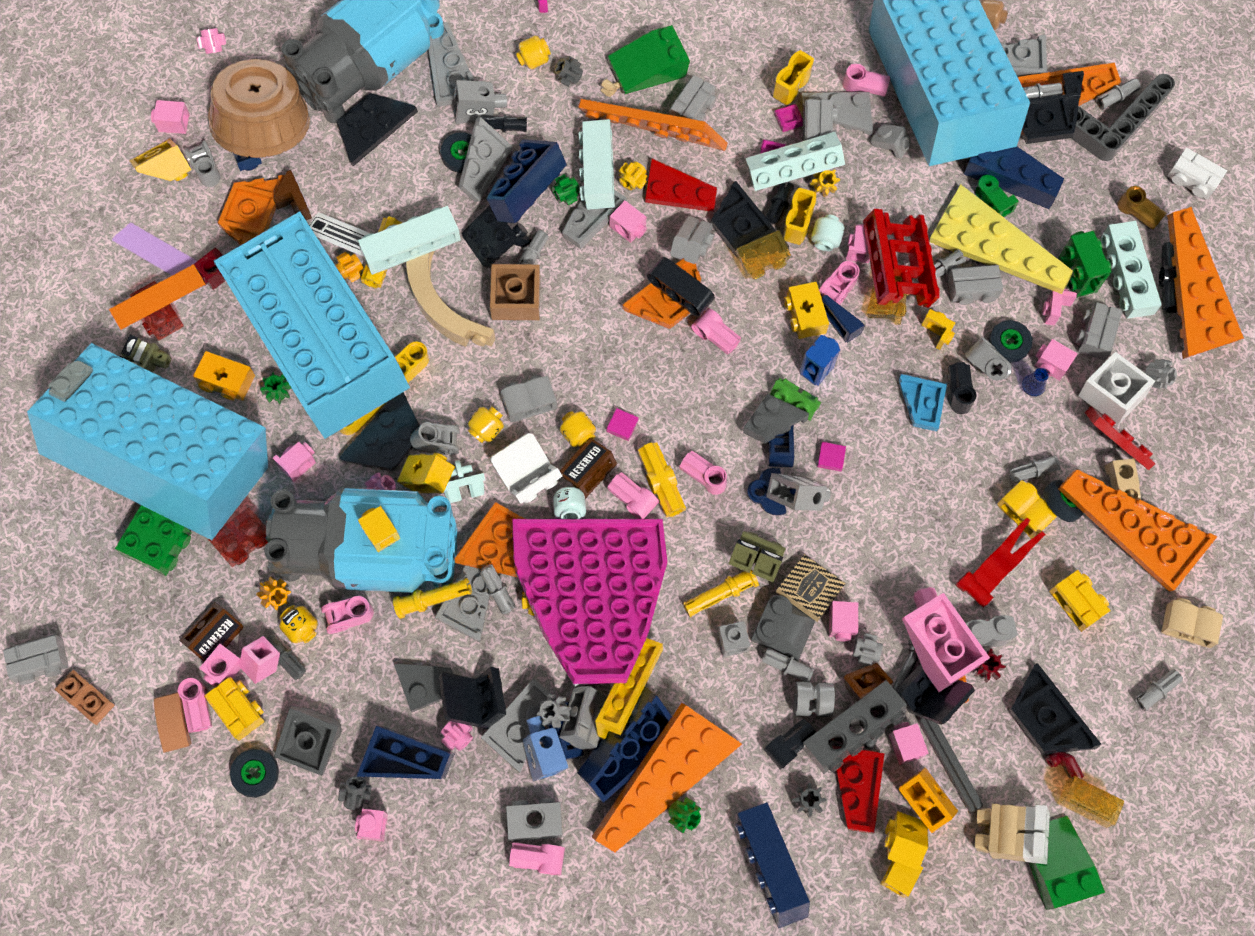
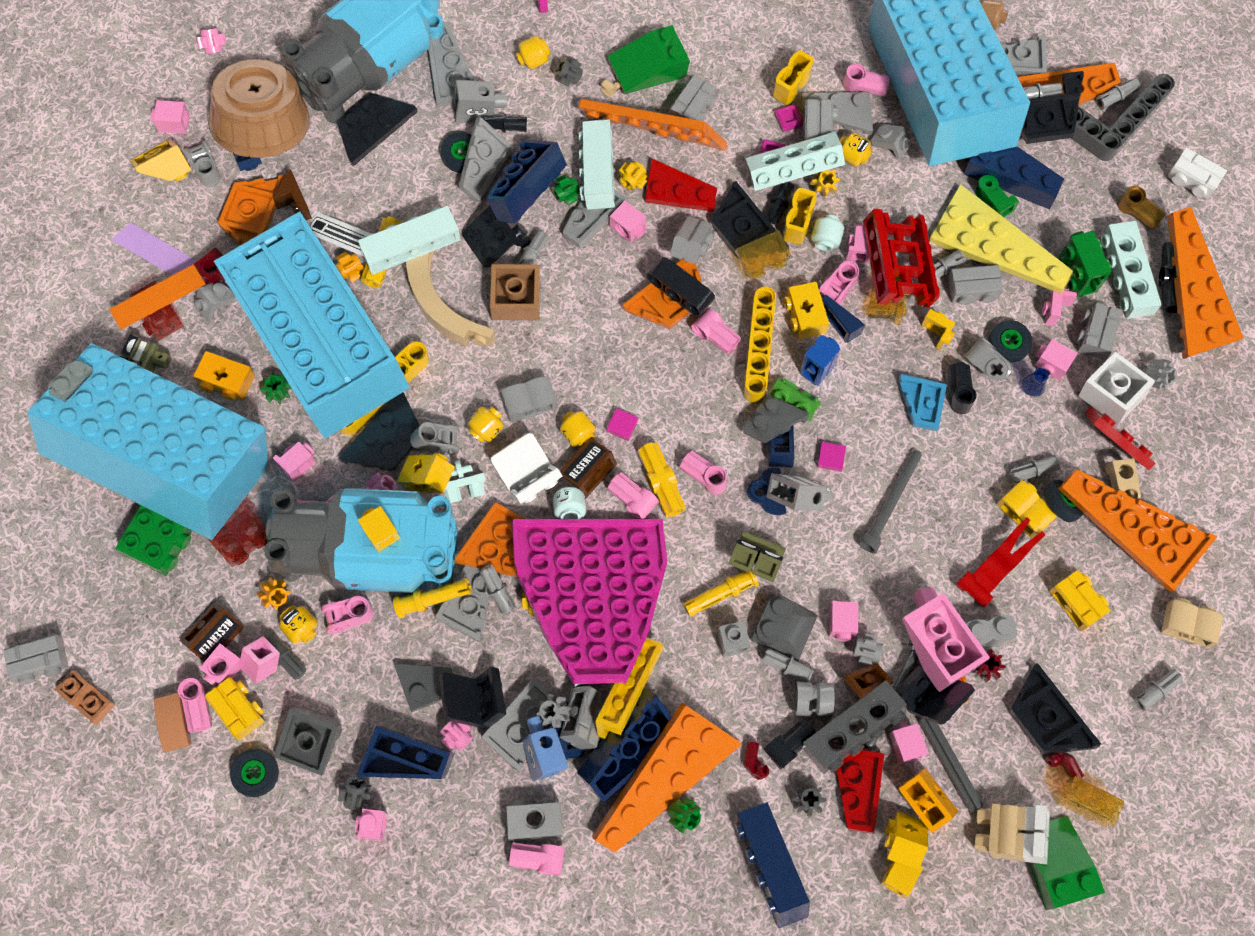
(213, 297): none -> light grey bracket
(752, 763): none -> dark red arm
(761, 334): none -> yellow beam
(810, 587): tile -> none
(856, 149): none -> yellow head
(871, 540): none -> dark grey piece

